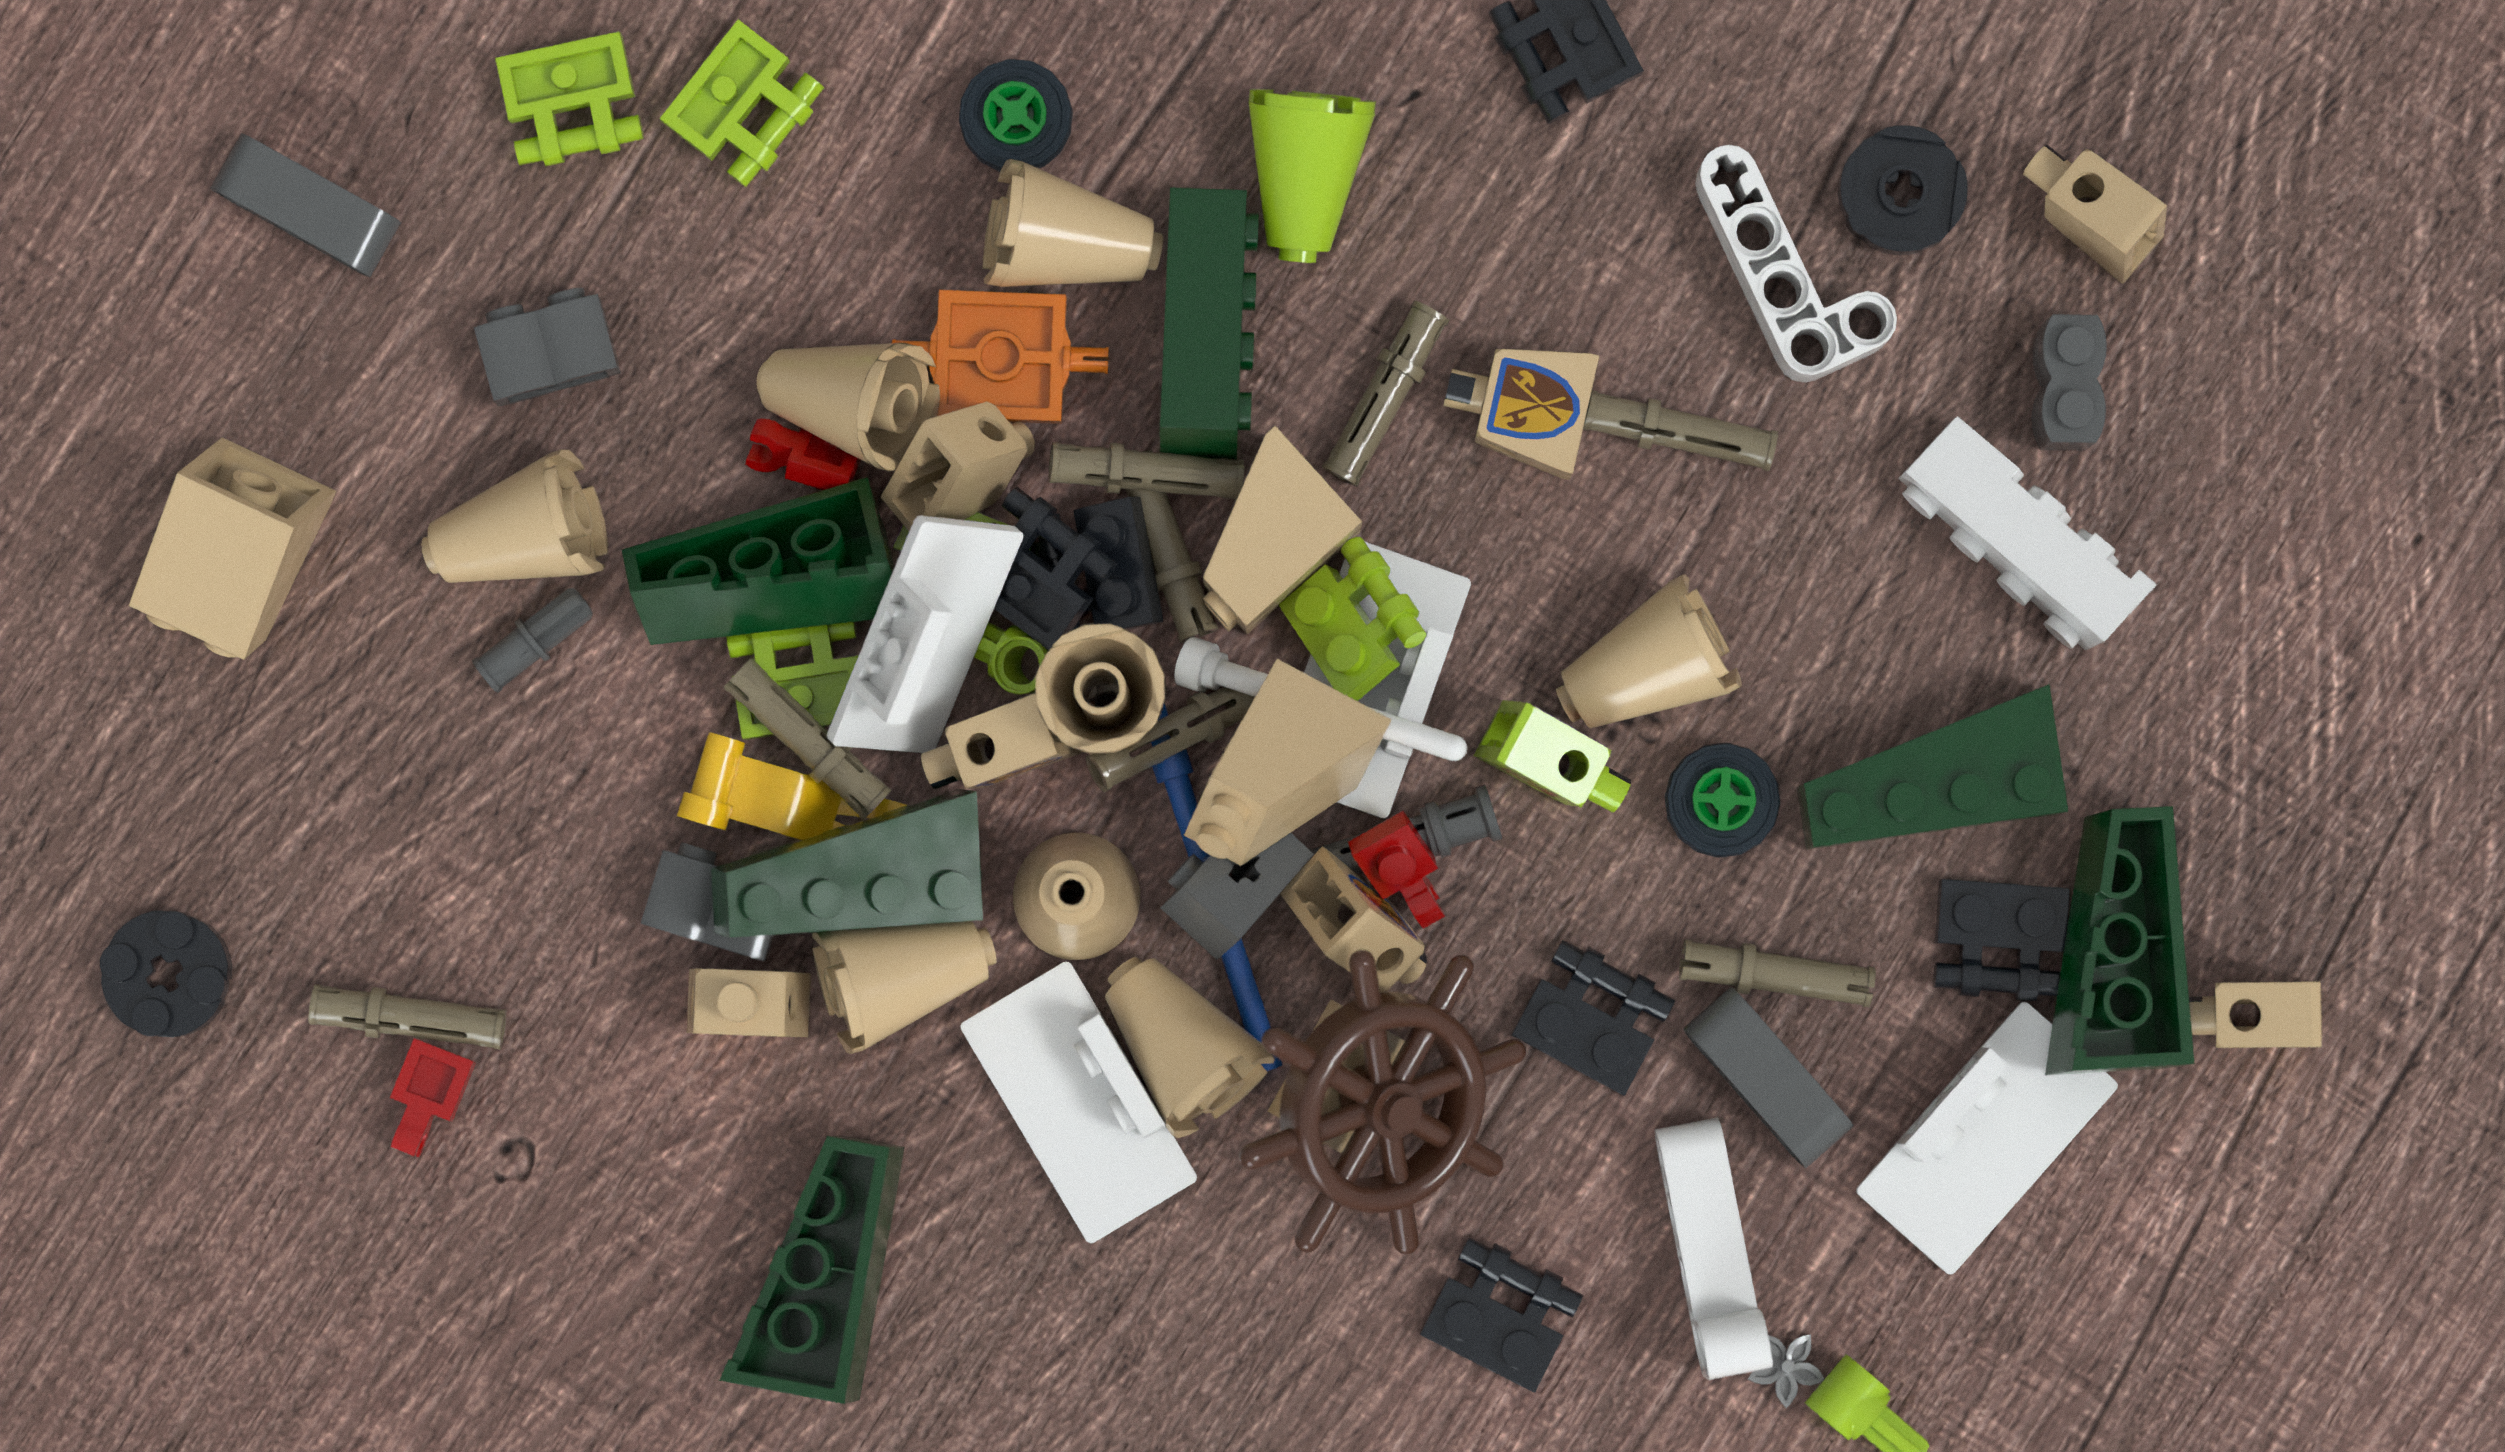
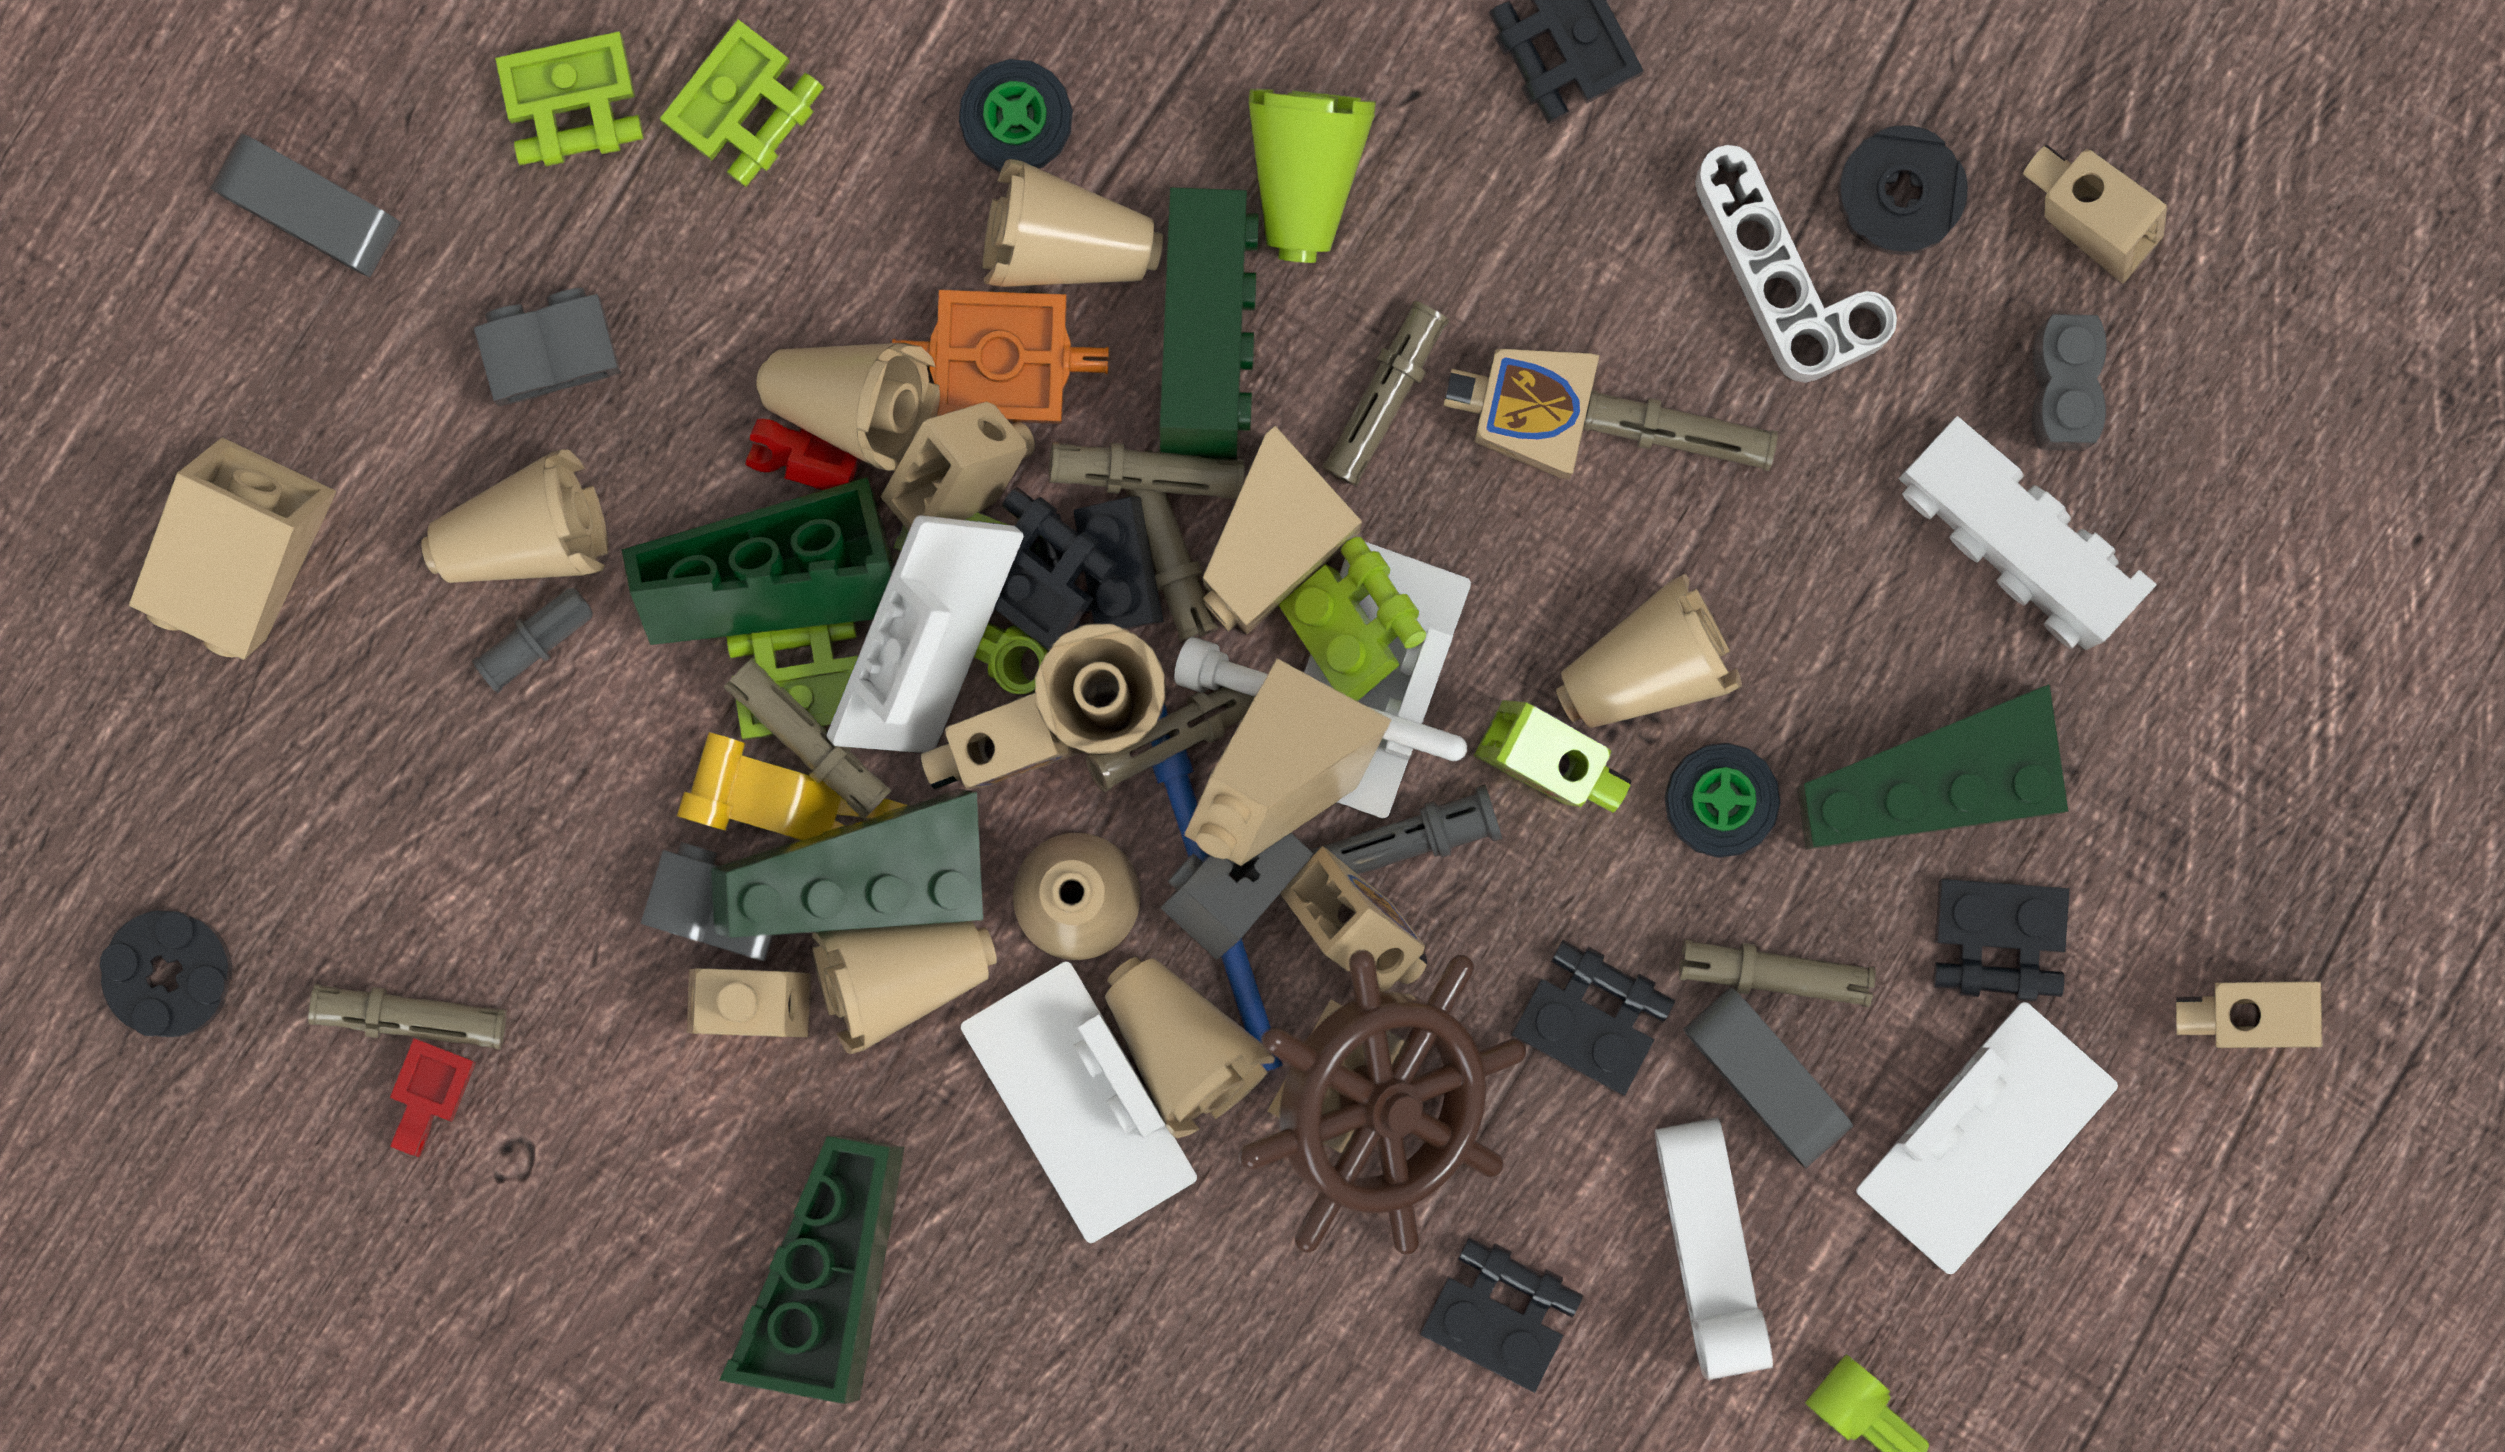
(1399, 860): red plate -> none
(1788, 1369): light grey plant -> none
(2124, 951): dark green wedge -> none

